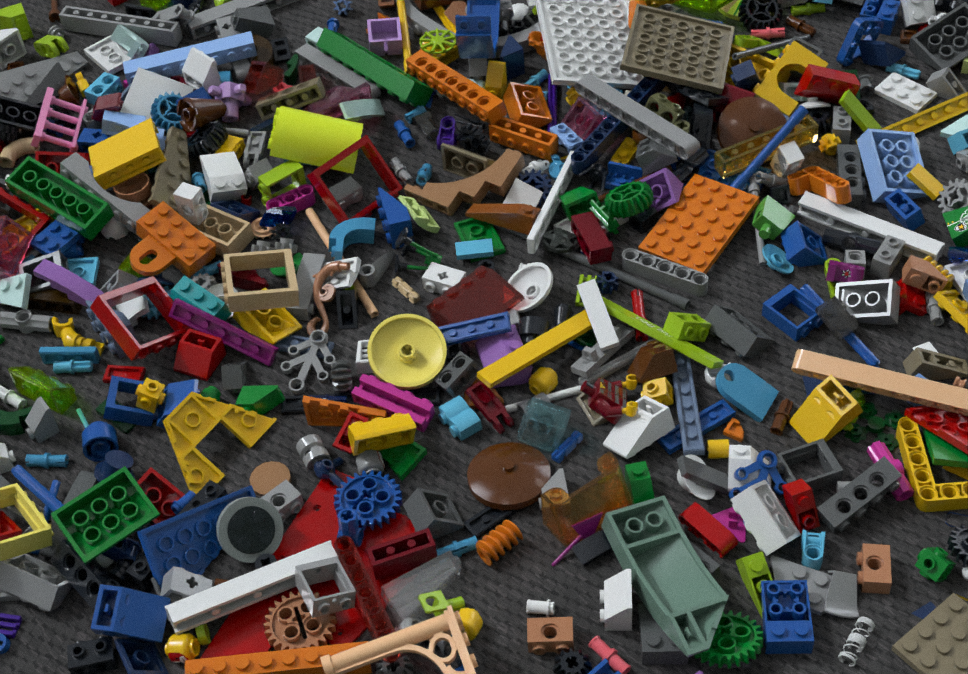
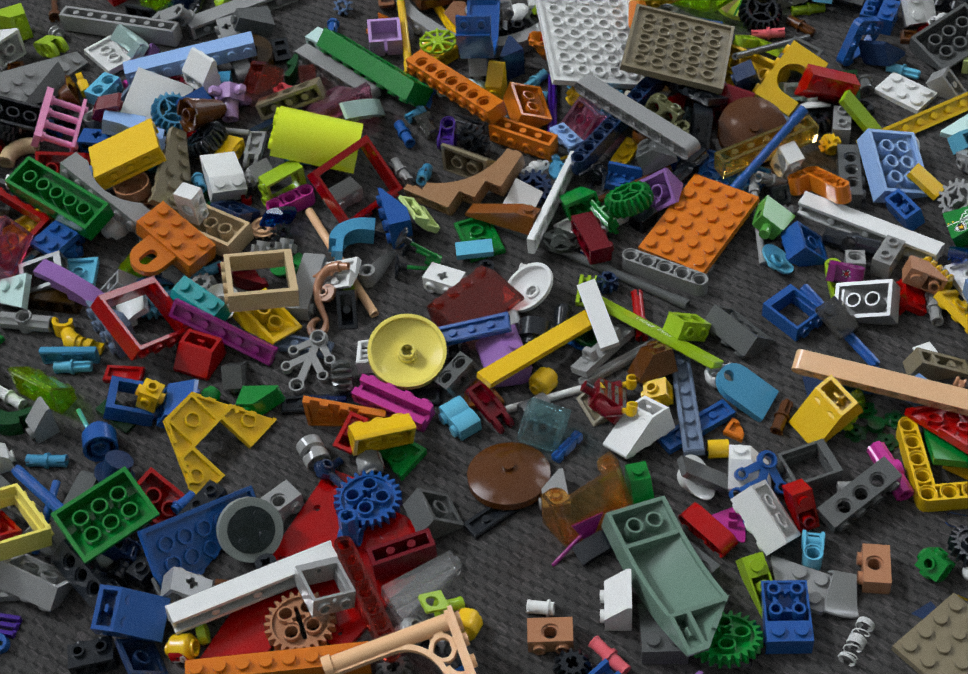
(268, 476): medium nougat tile -> none
(406, 290): tan axle -> none
(460, 547): dark azure pin -> none
(497, 540): orange piece -> none

